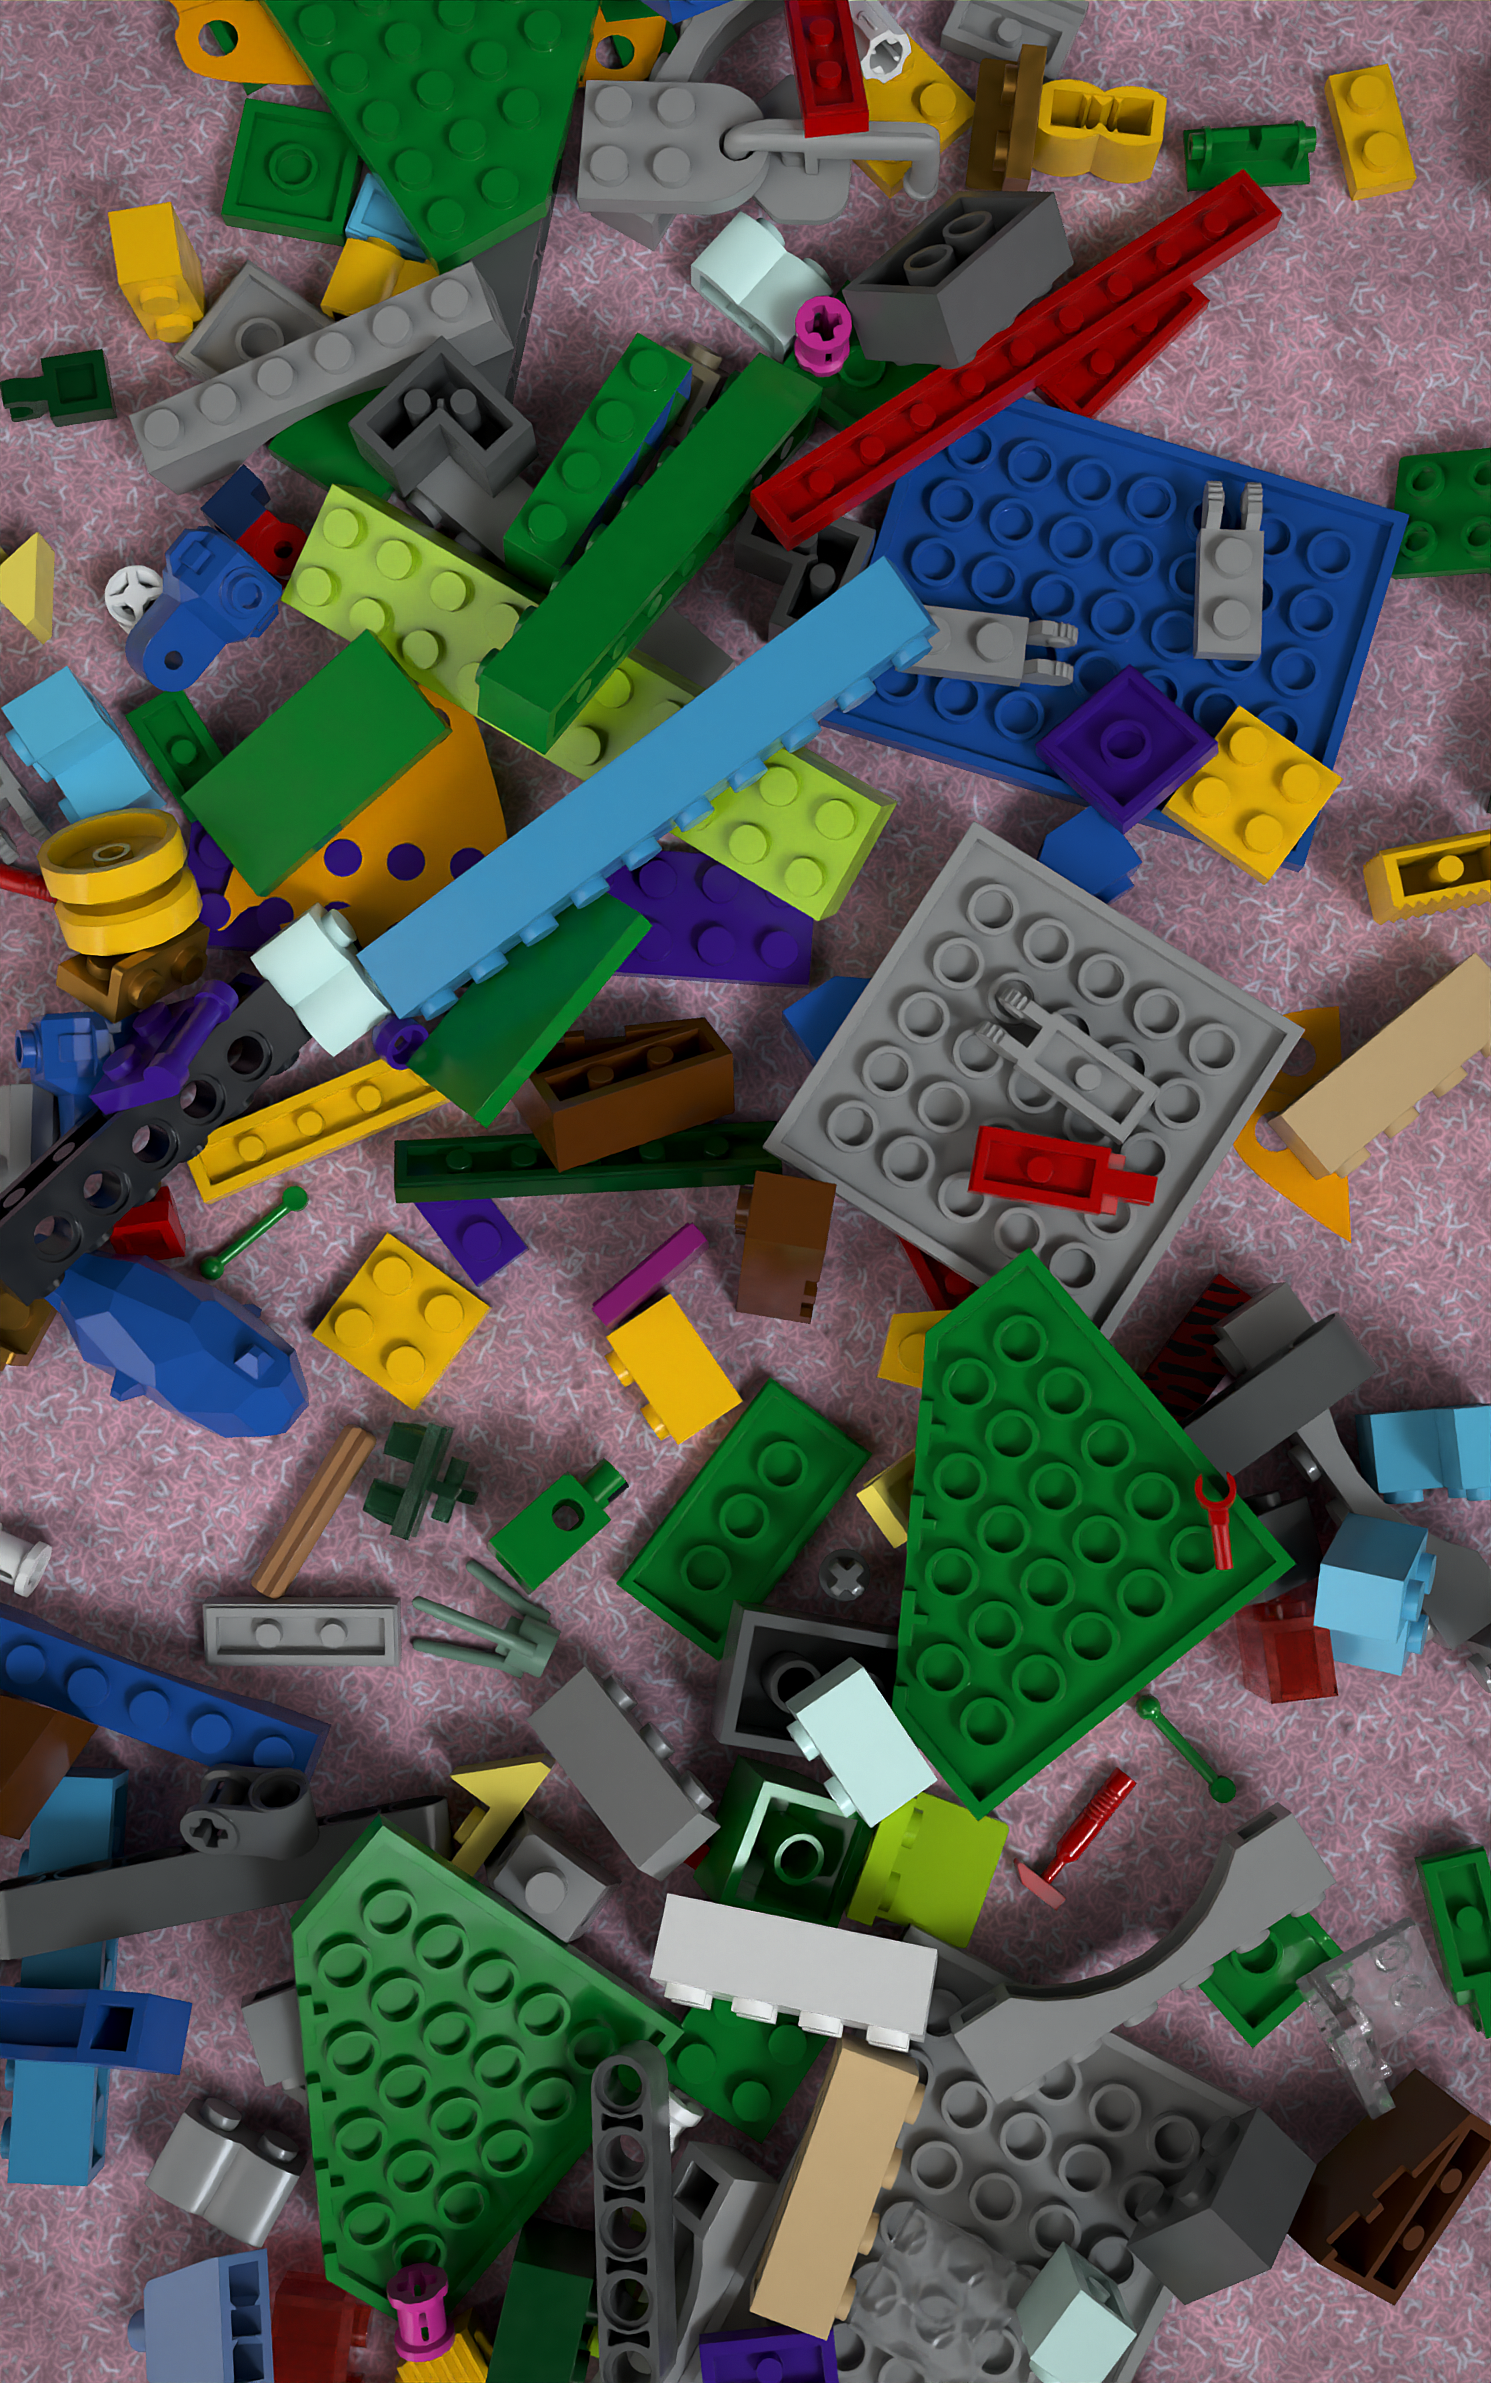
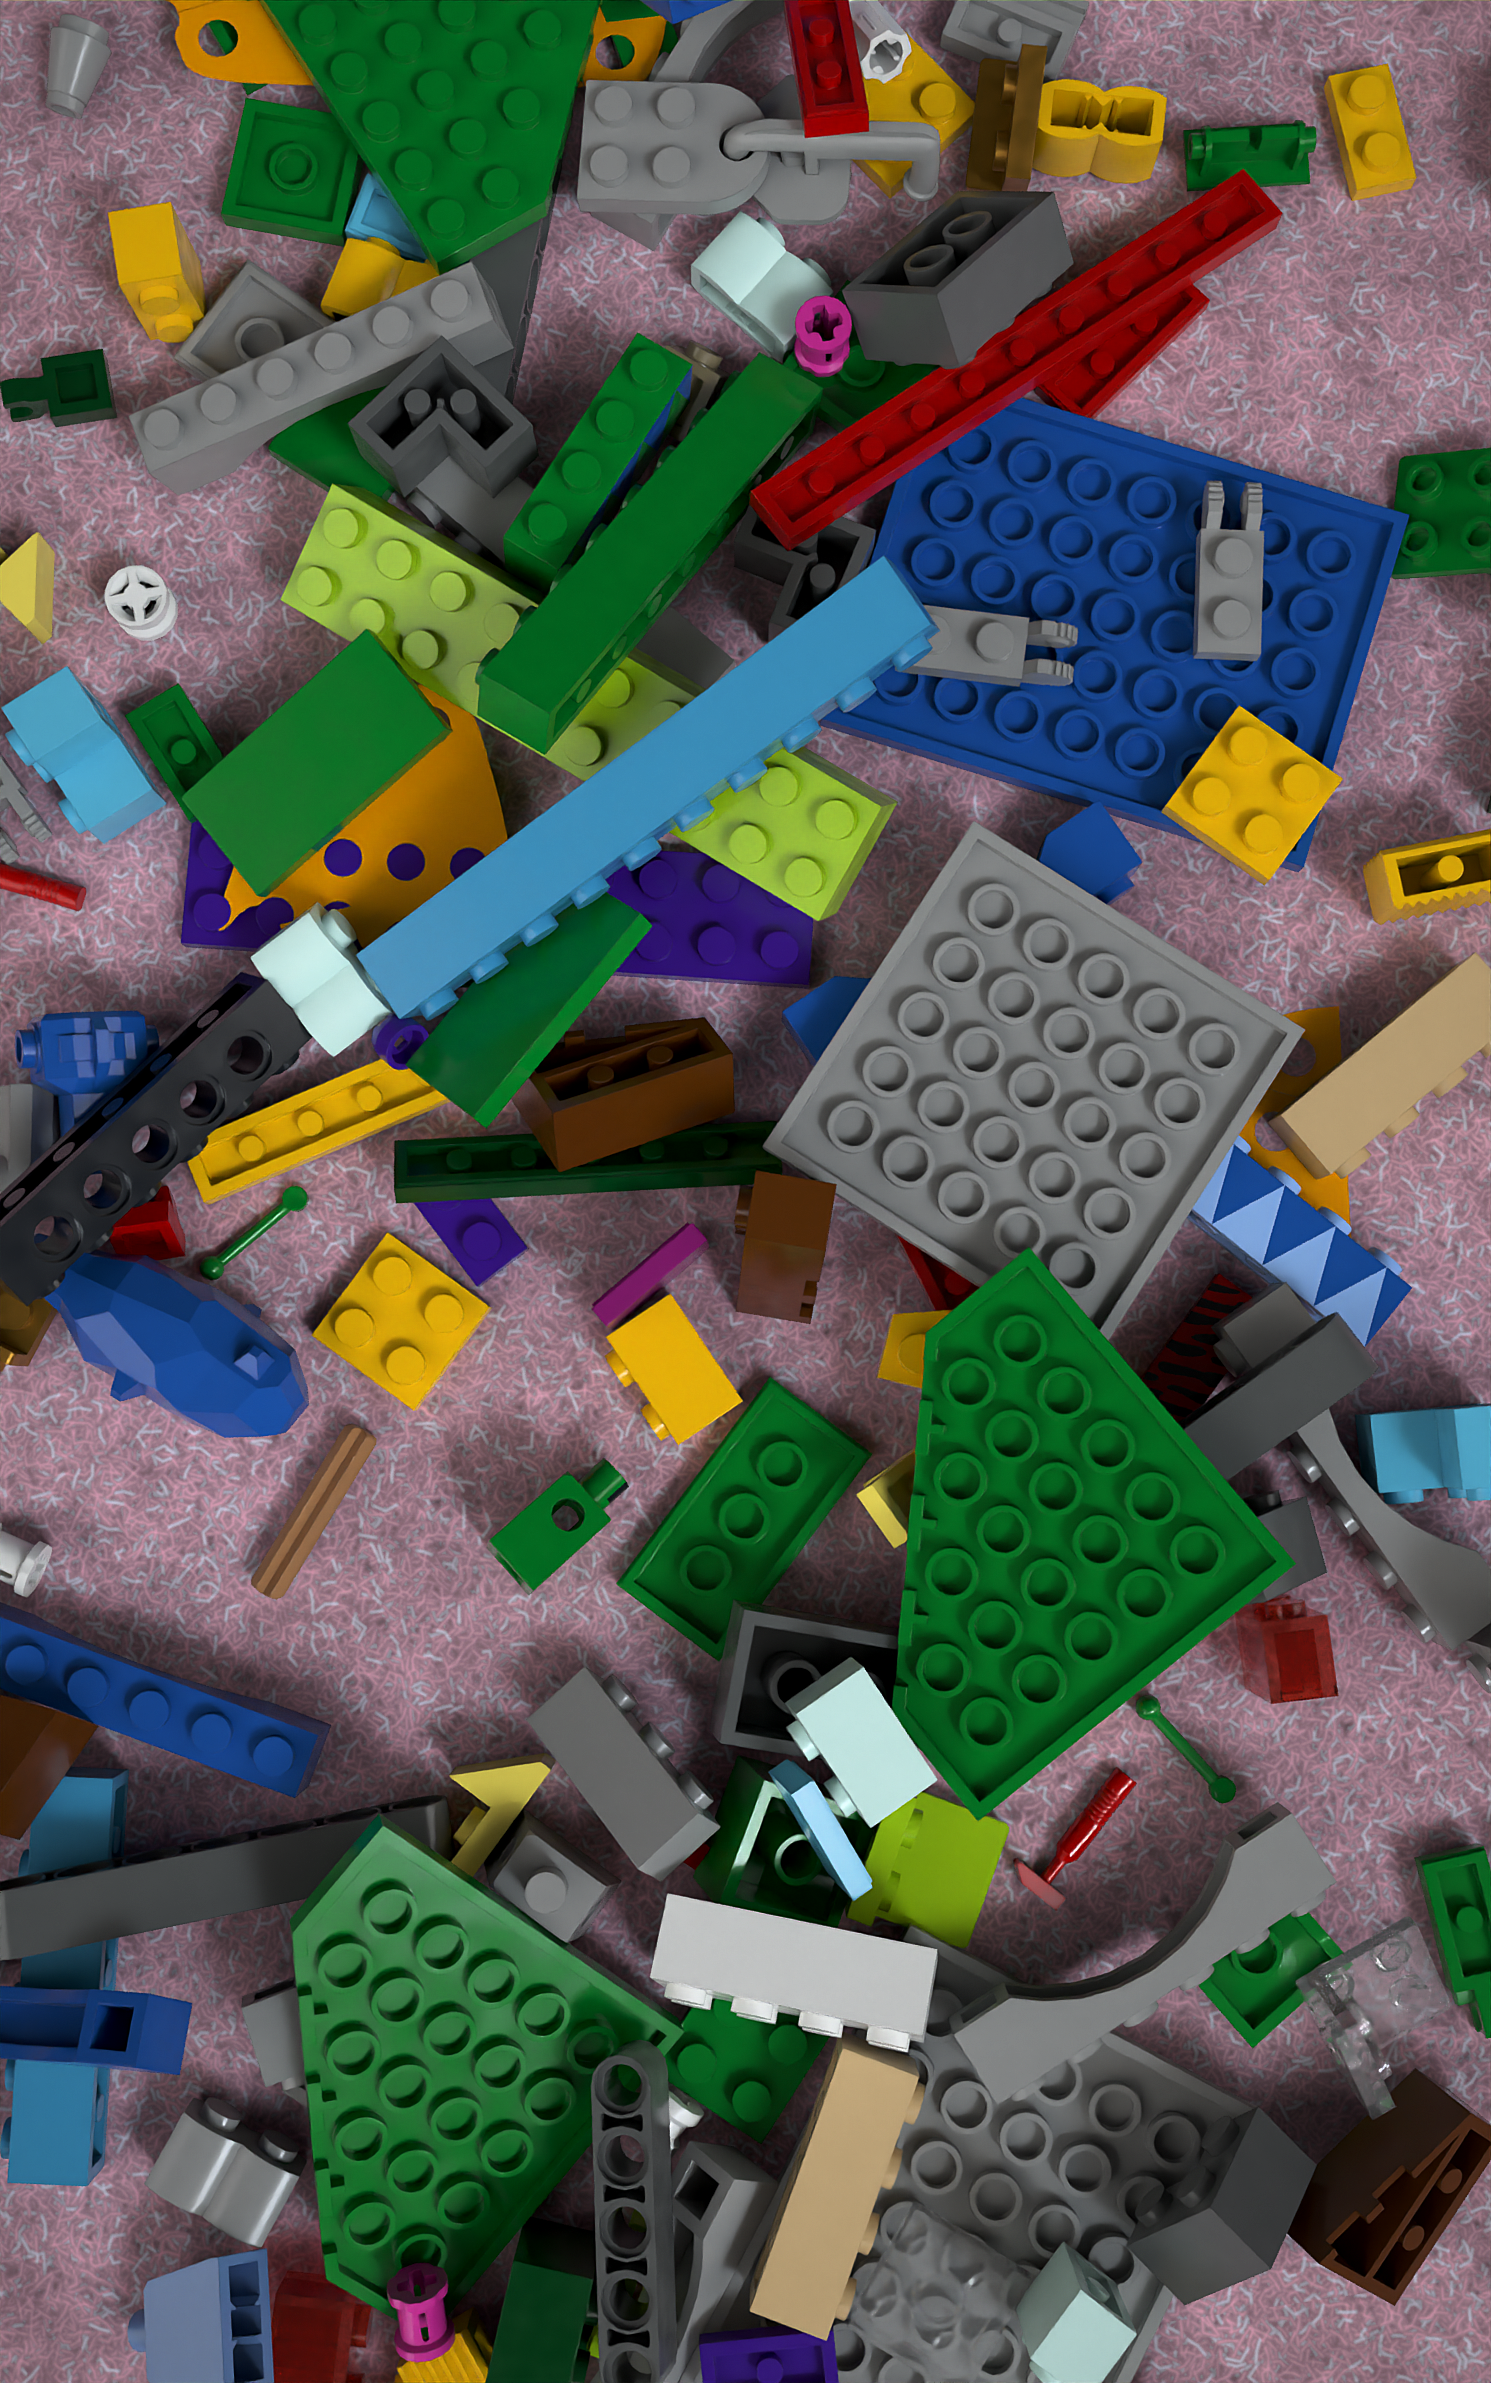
(75, 64): none -> light grey cone
(120, 881): yellow wheel -> none
(135, 980): pearl gold bracket -> none
(162, 1048): dark purple plate -> none
(207, 600): blue piece -> none
(241, 516): leg -> none
(257, 1808): dark grey piece -> none
(302, 1631): light grey tile -> none
(407, 1505): clear green hips -> none
(523, 1643): sand green plant -> none
(821, 1828): none -> medium azure tile
(844, 1575): dark grey axle -> none
(1054, 1173): red hinge -> none
(1073, 1068): light grey hinge -> none
(1126, 749): dark purple plate -> none
(1219, 1519): red hand -> none
(1287, 1240): none -> brick
(1375, 1592): medium azure brick -> none

